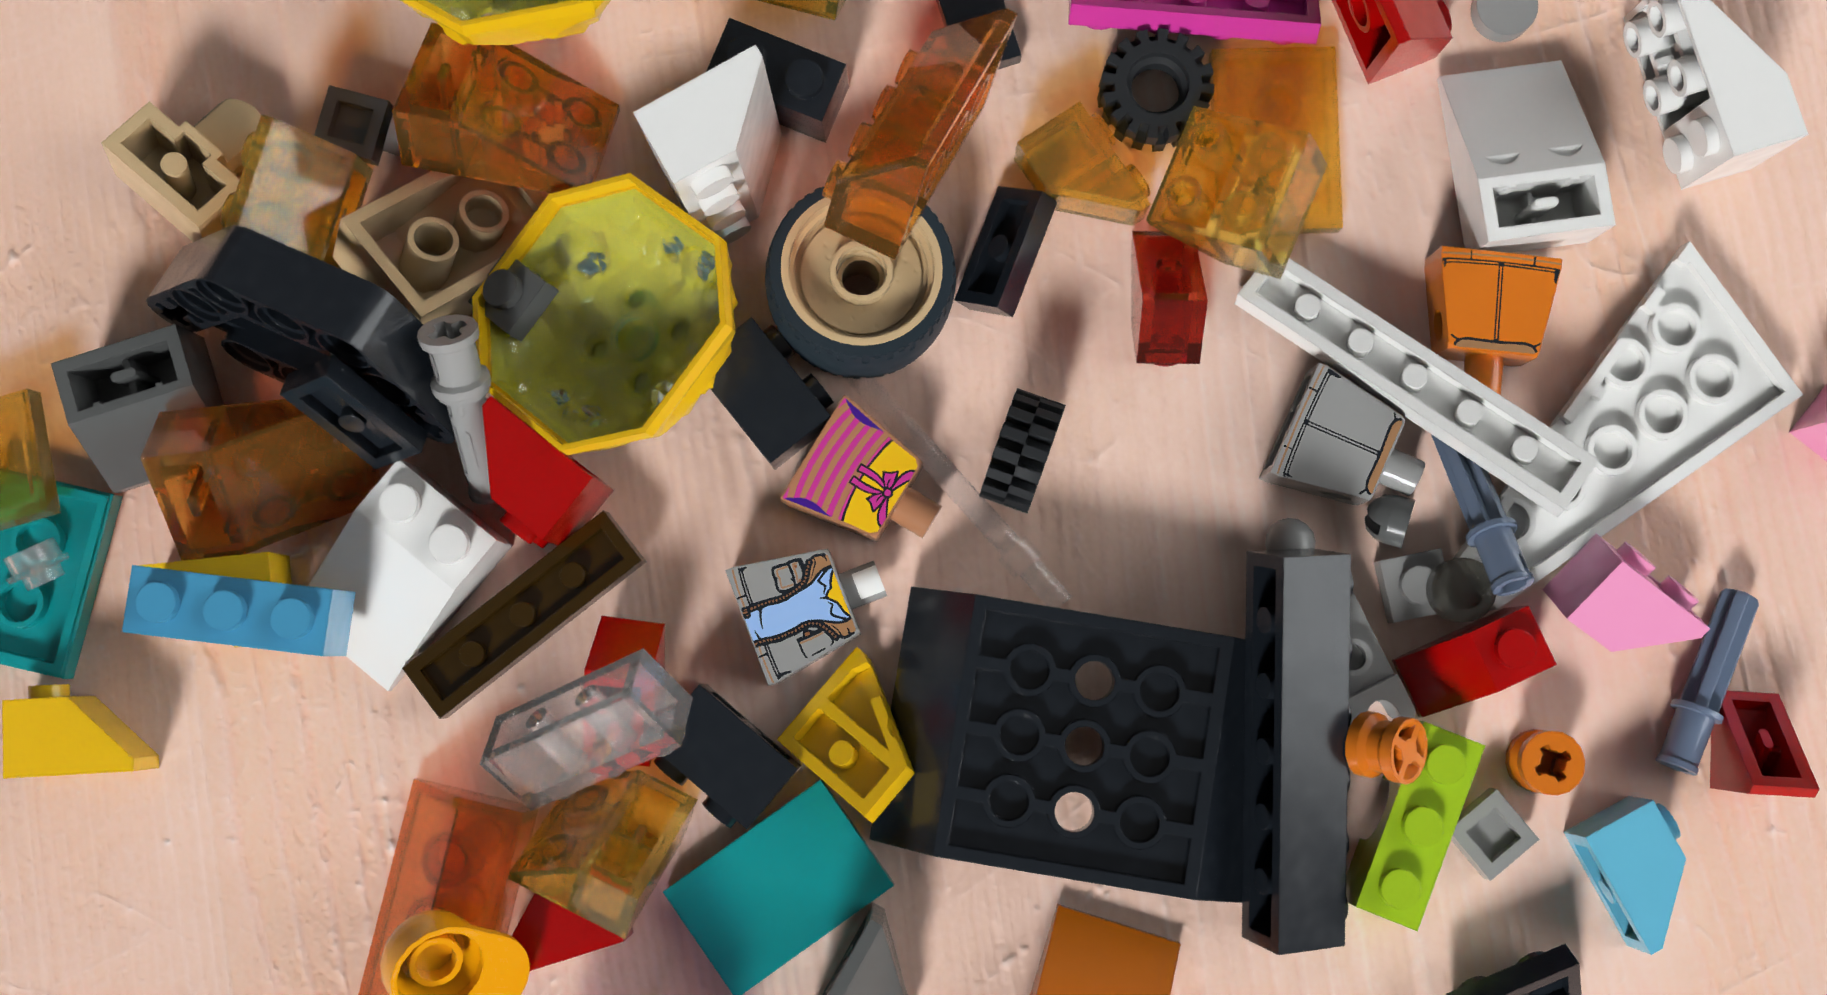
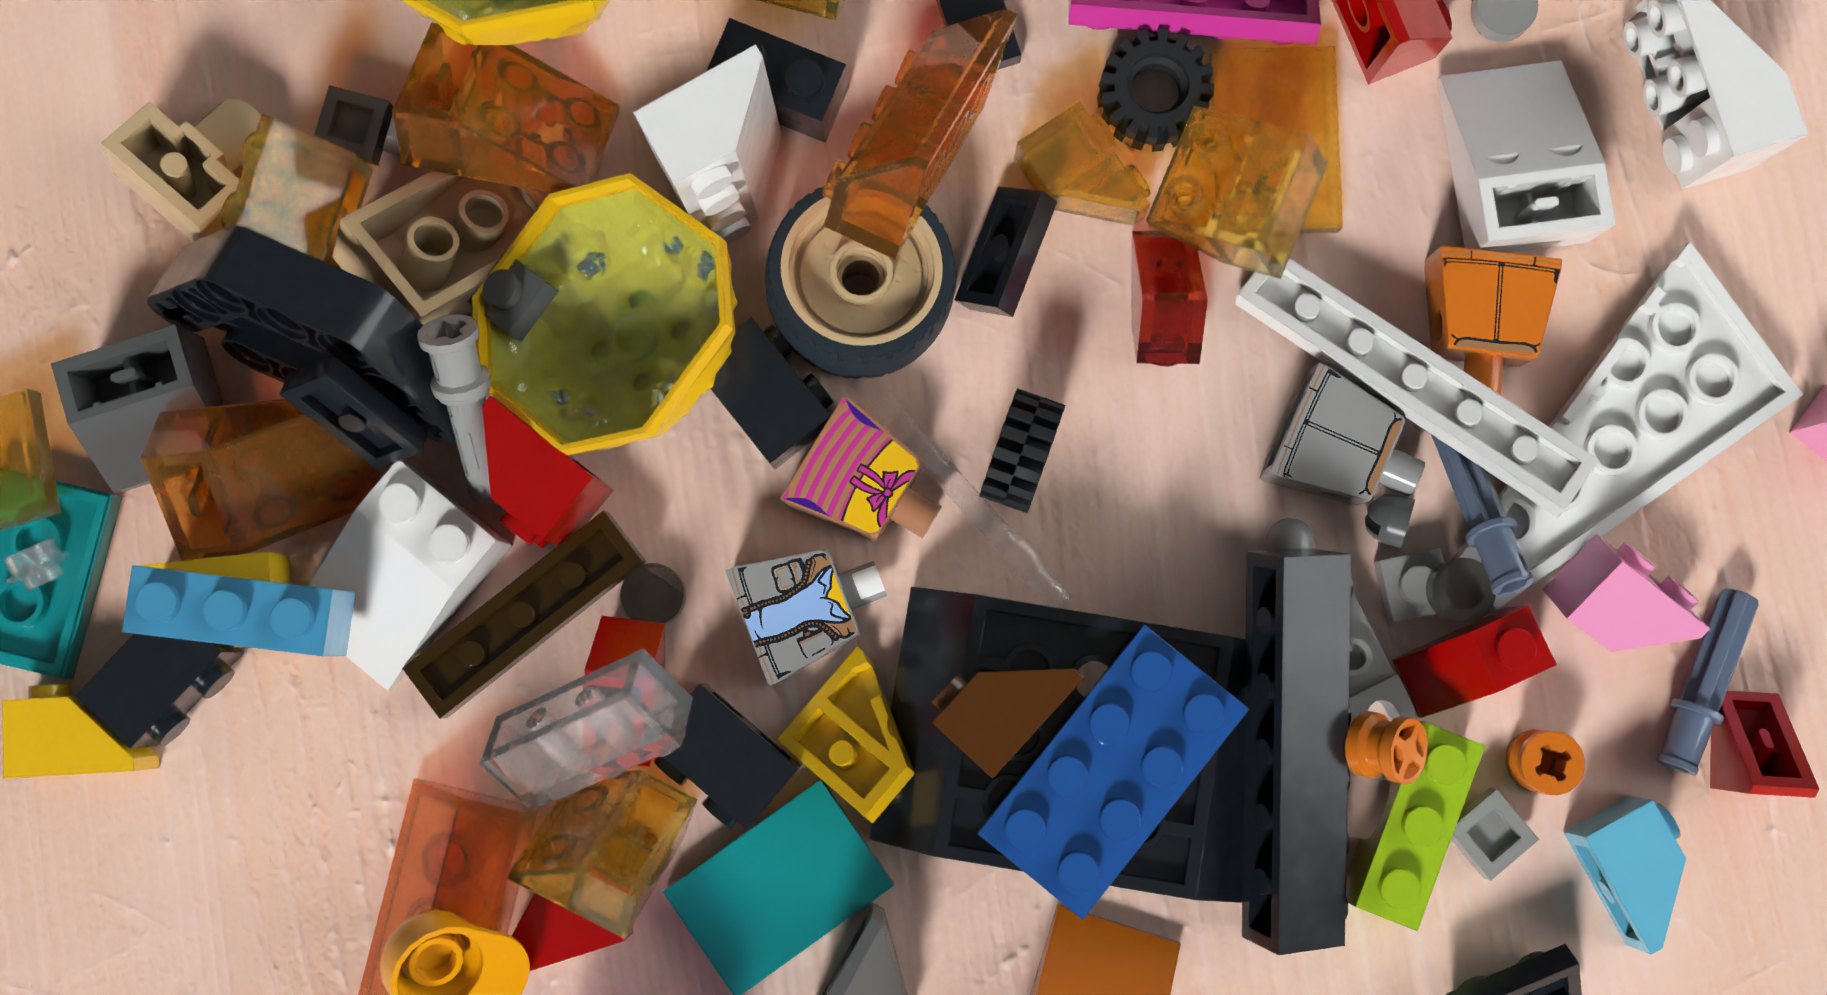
(154, 685): none -> black brick
(653, 594): none -> clear smoke tile
(1000, 711): none -> reddish brown slope
(1112, 771): none -> blue plate

